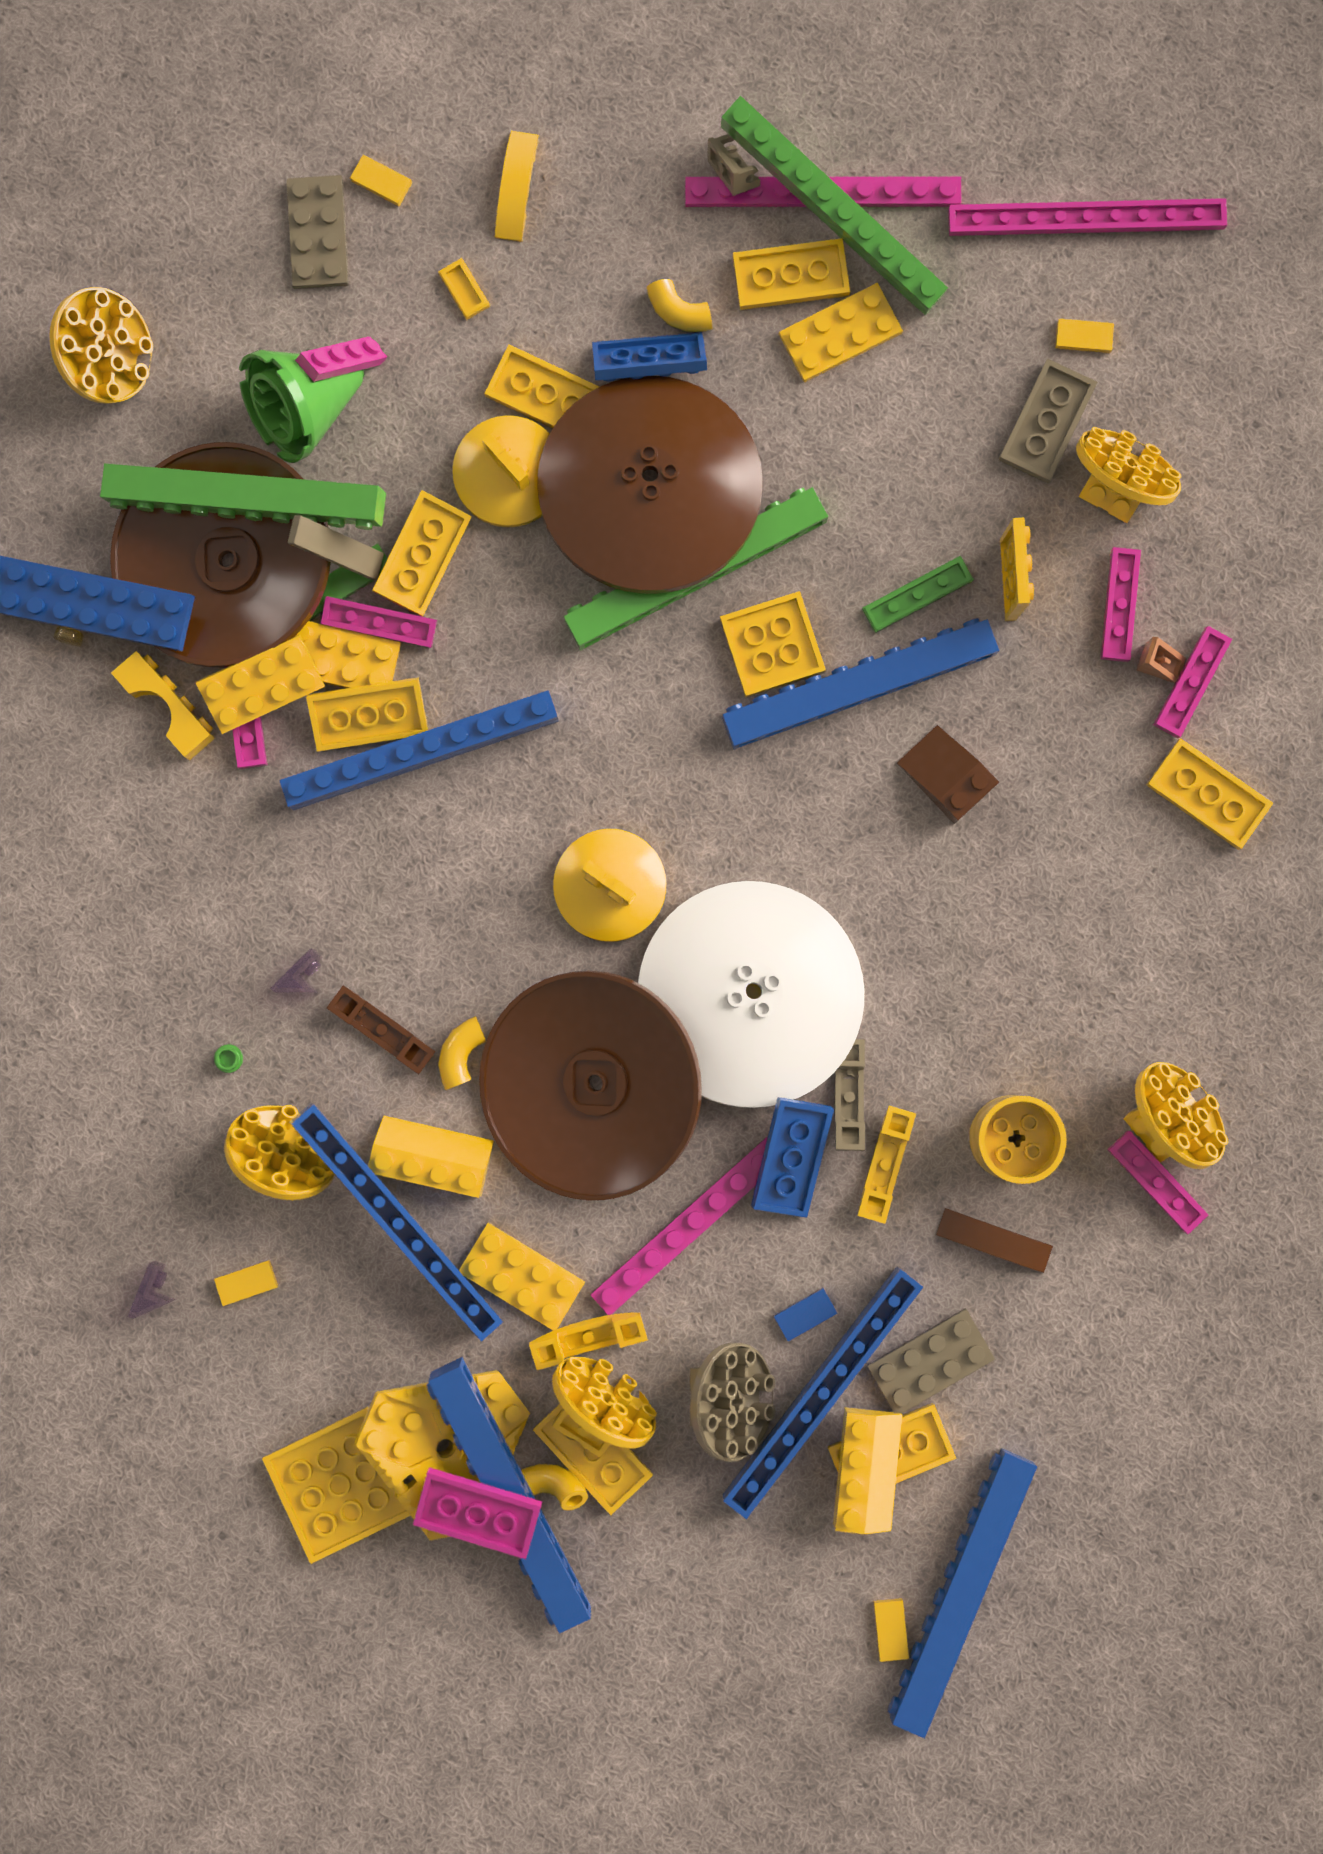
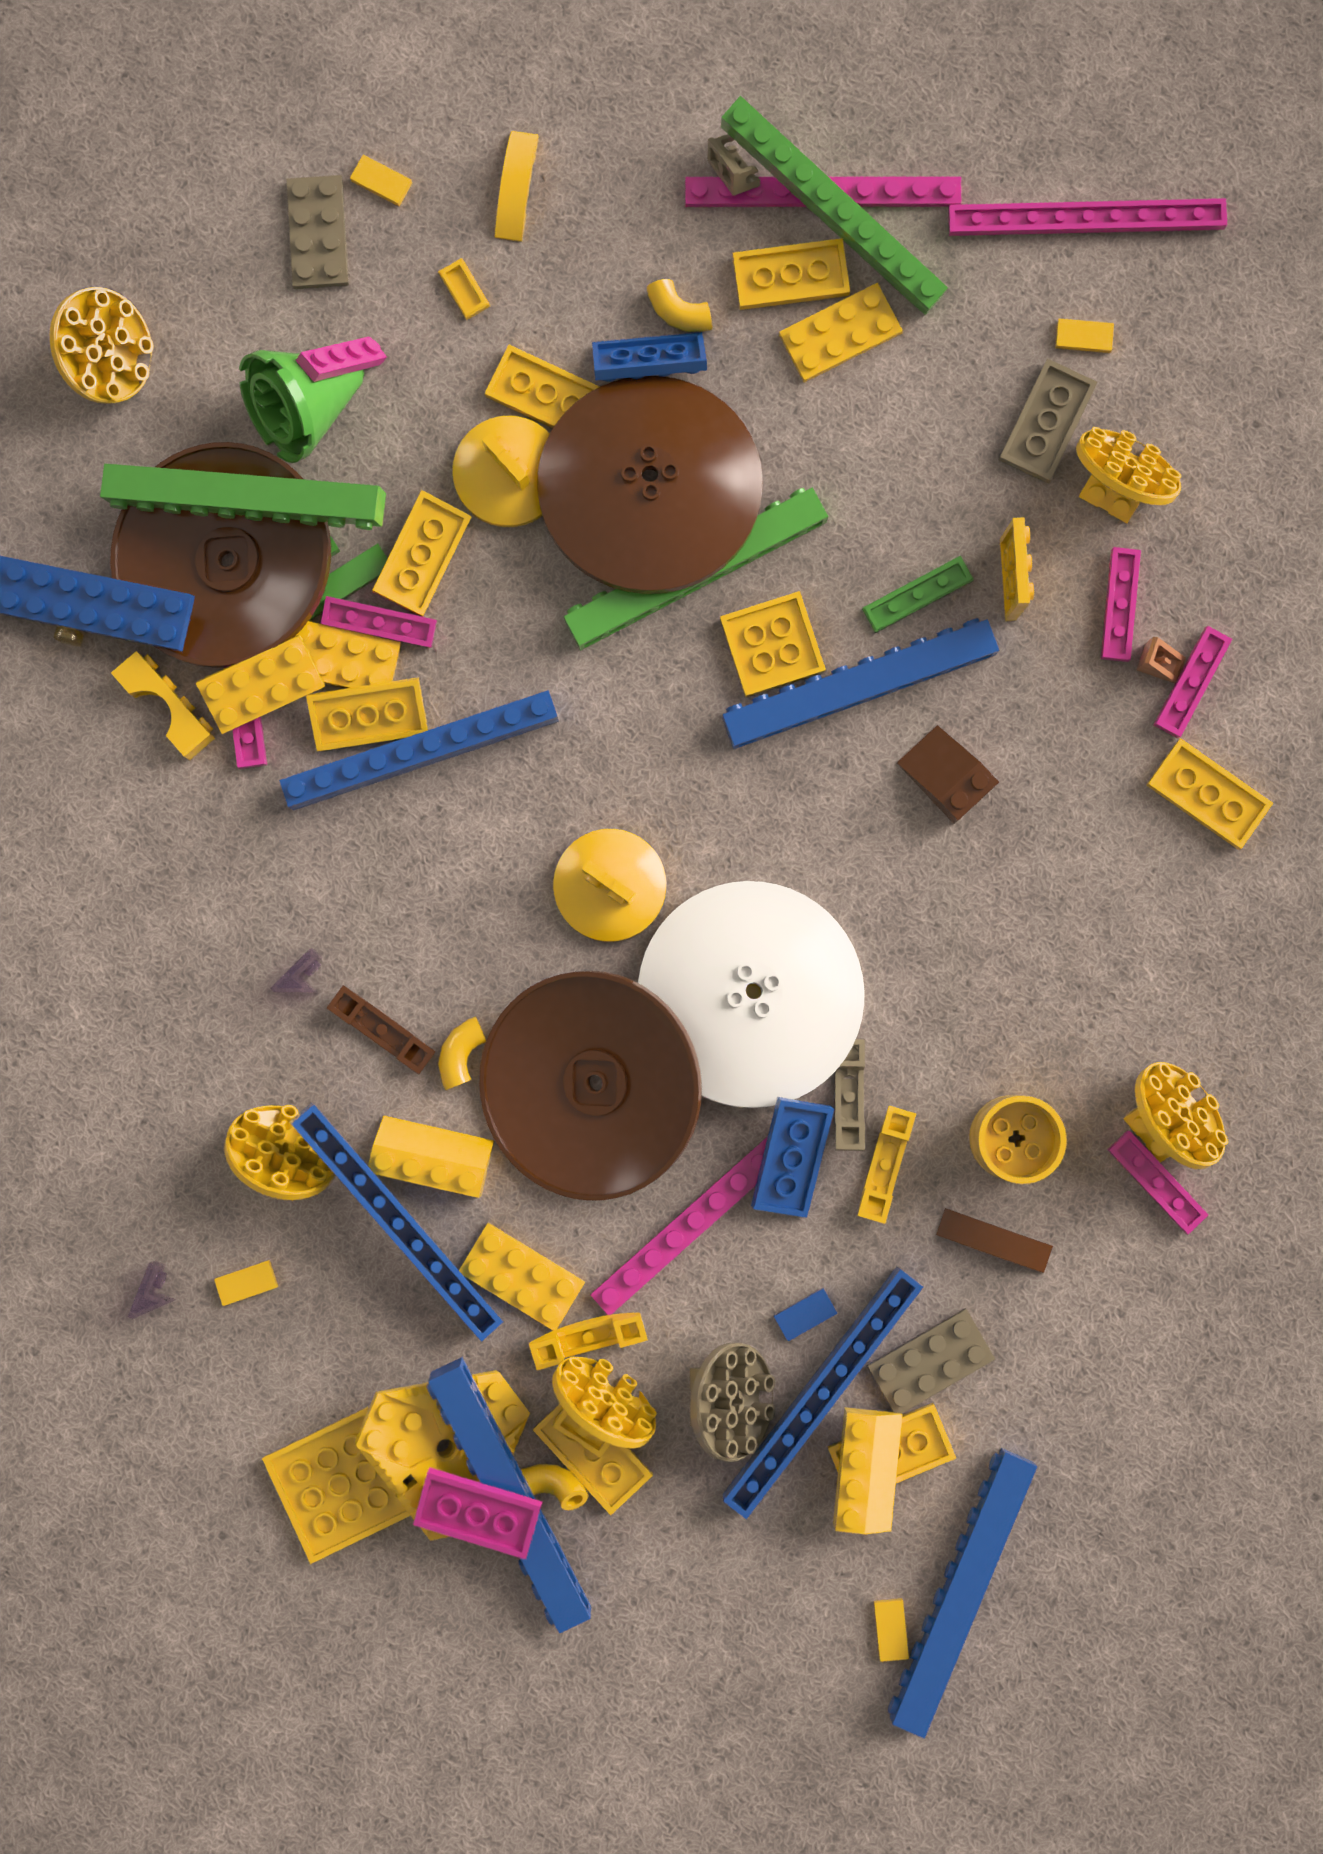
(228, 1058): bright green plate -> none
(335, 547): dark tan tile -> none

